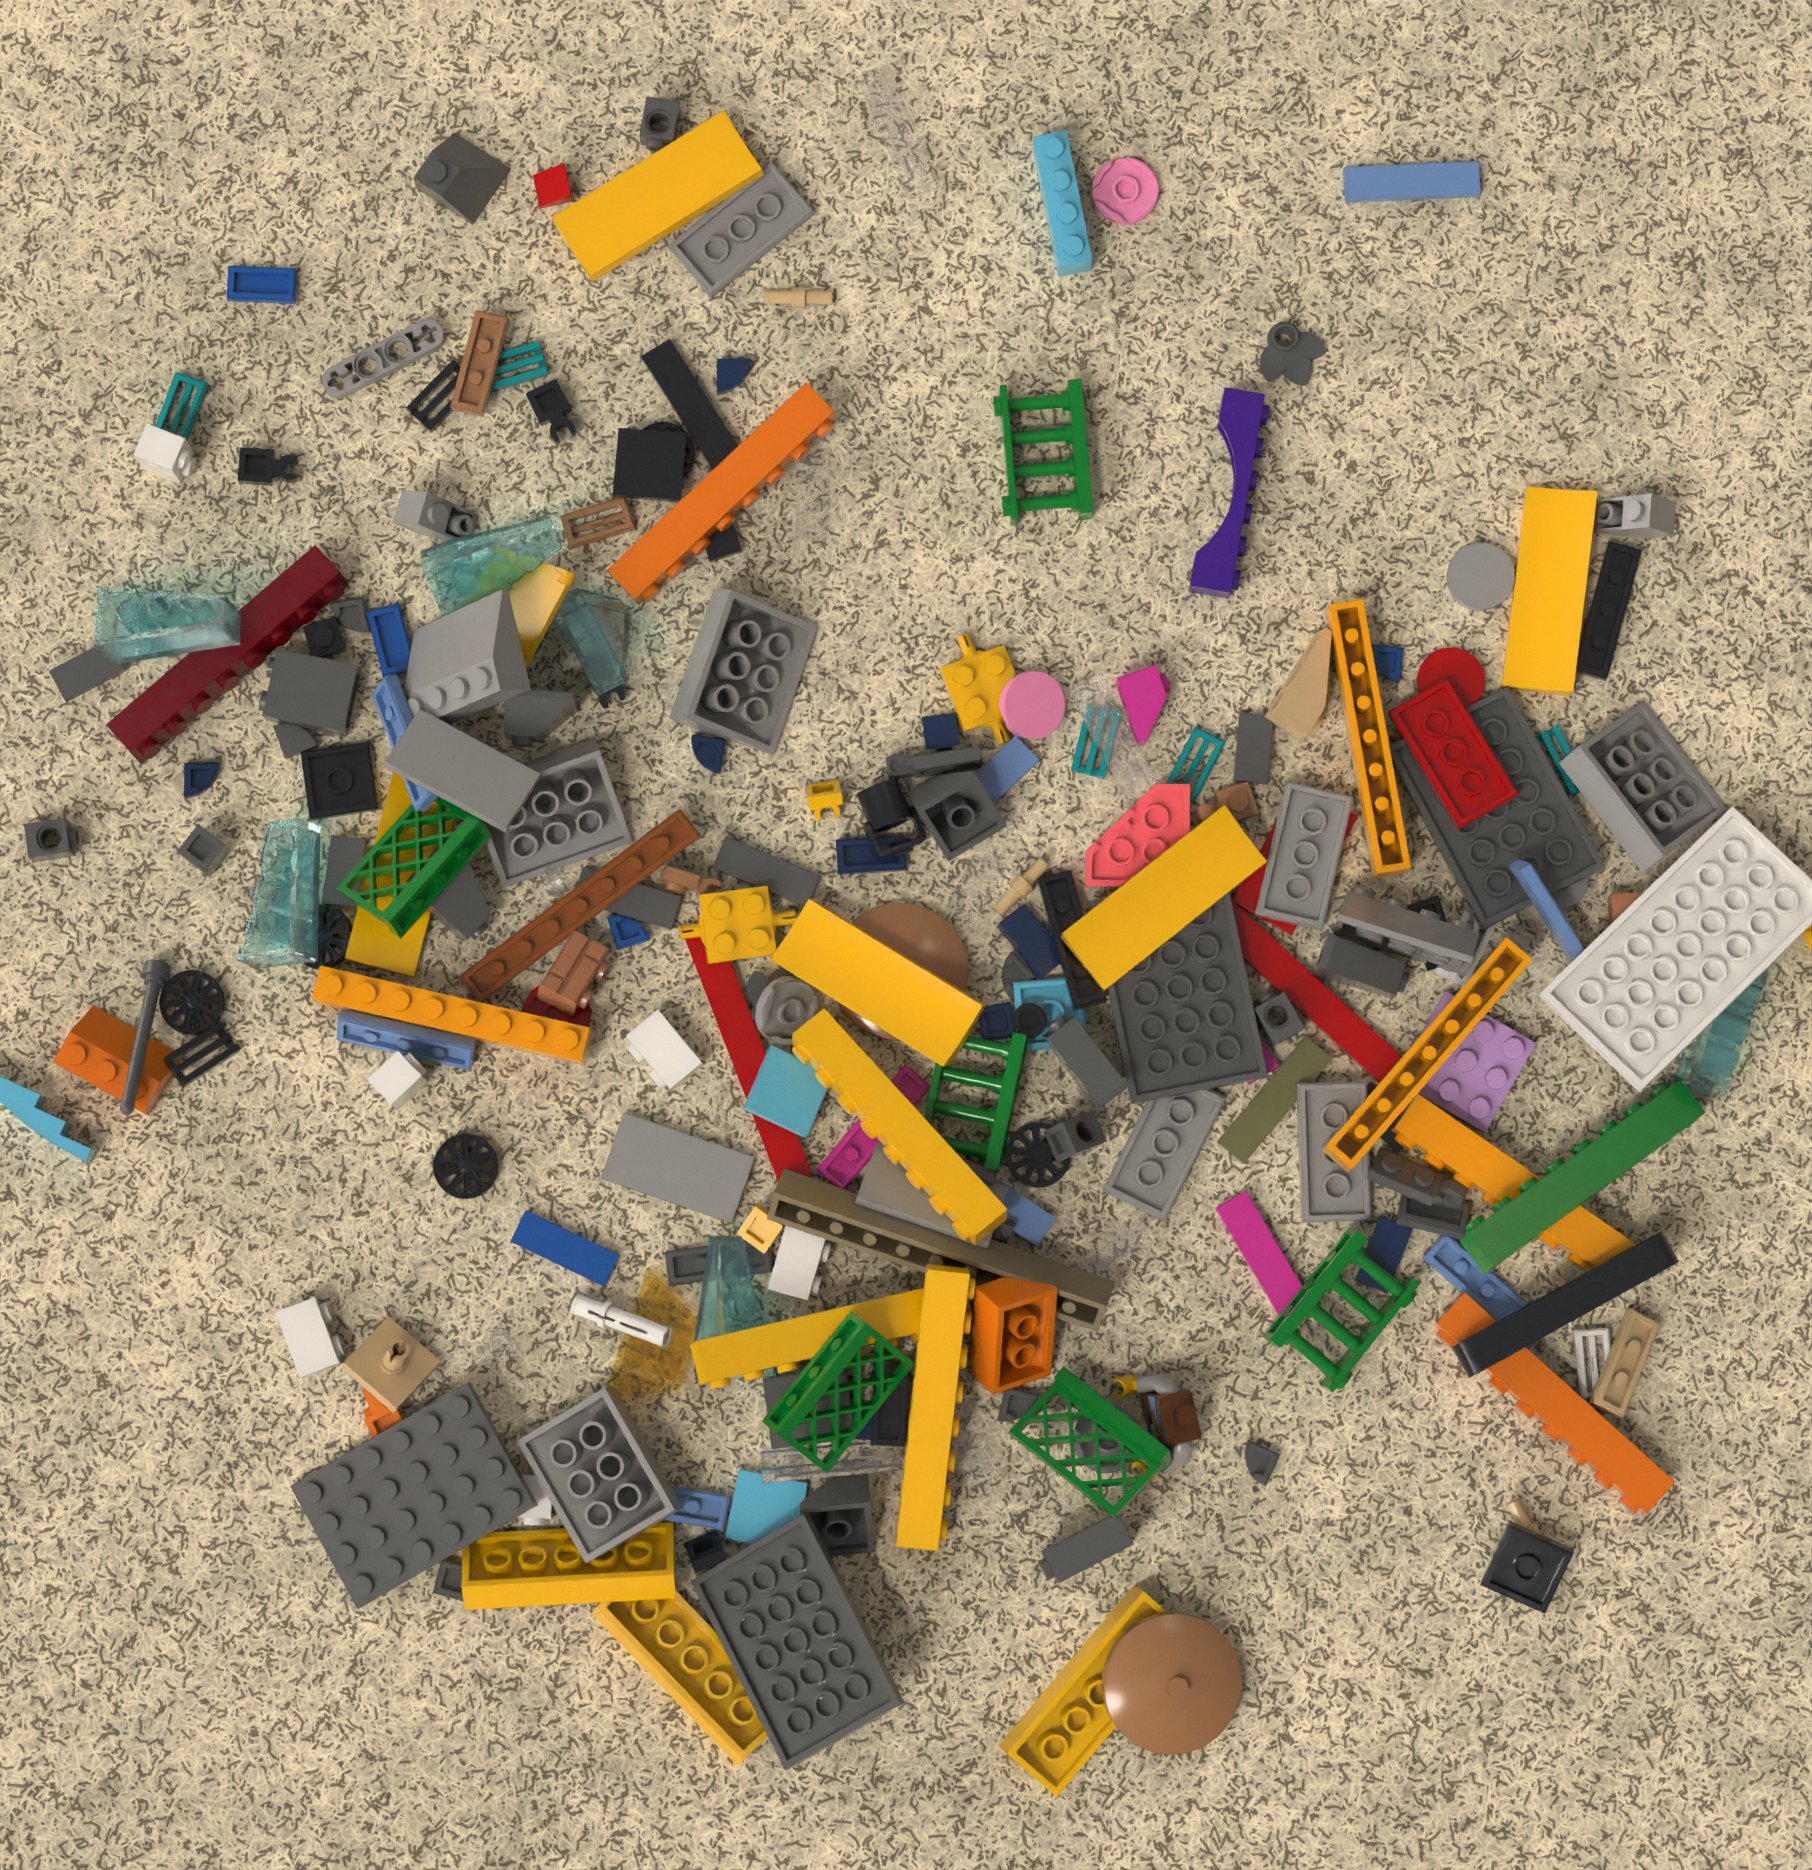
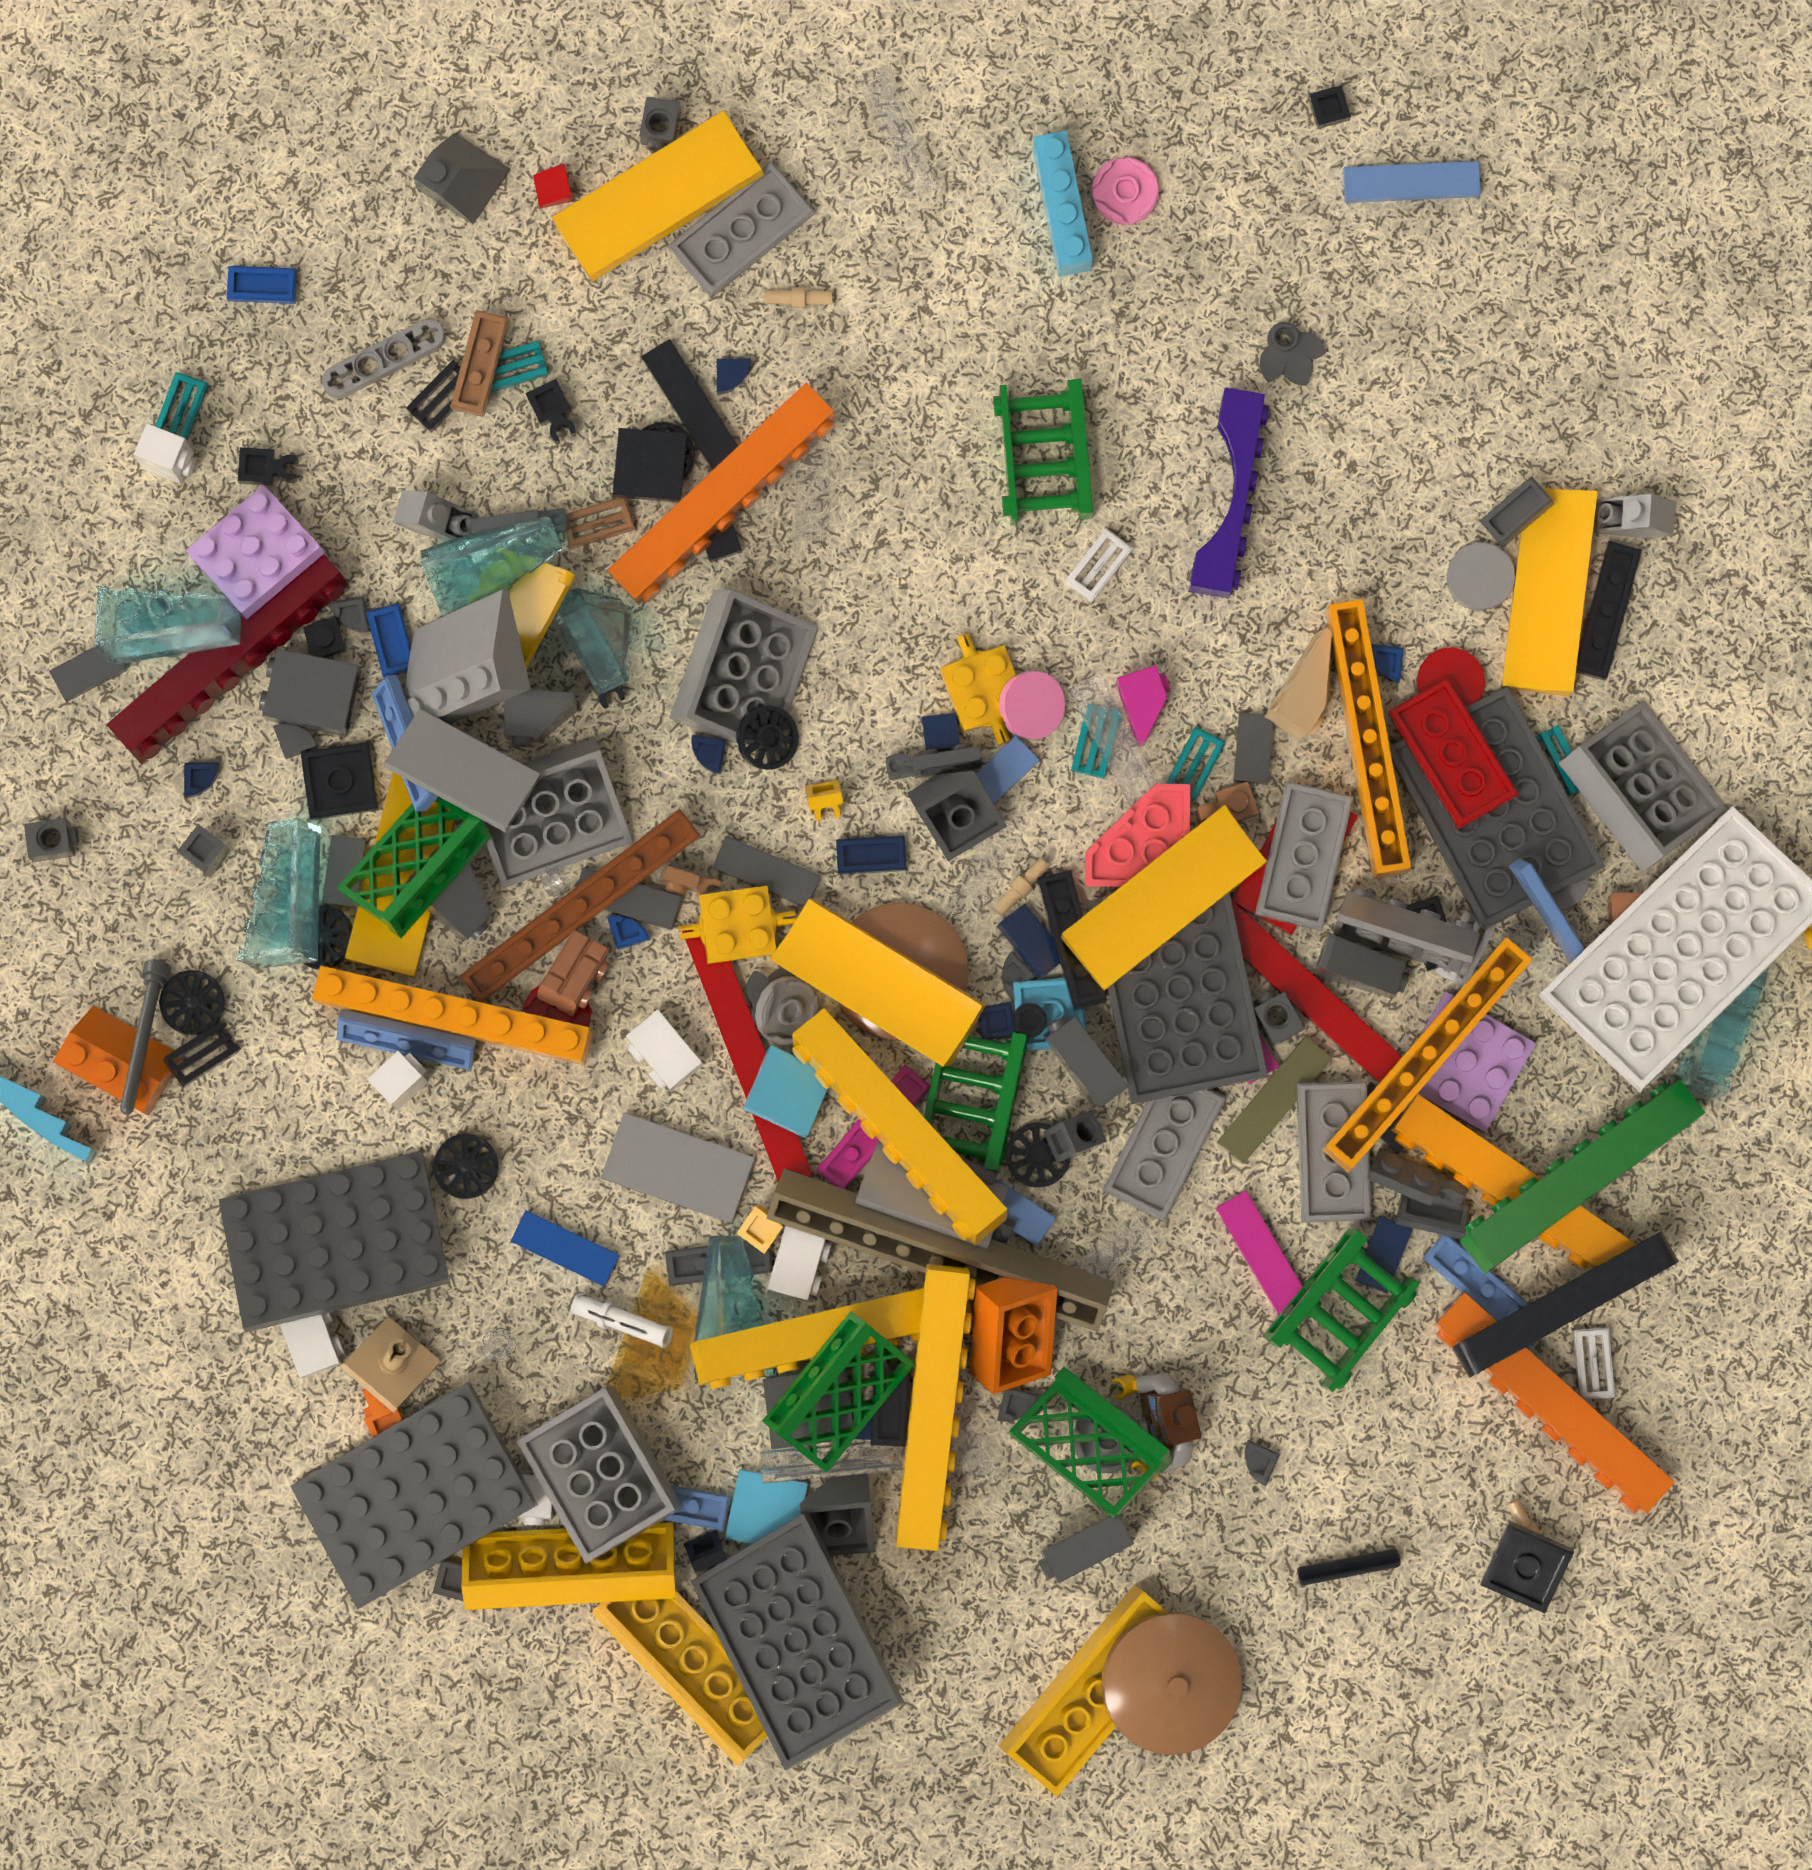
(255, 551): none -> lavender plate
(333, 1241): none -> dark grey plate
(558, 517): none -> dark grey hinge
(767, 737): none -> black wheel
(885, 809): black piece -> none
(1082, 588): none -> white tile
(1329, 107): none -> black plate
(1348, 1567): none -> black axle
(1517, 512): none -> dark grey tile
(1624, 1363): tan tile -> none

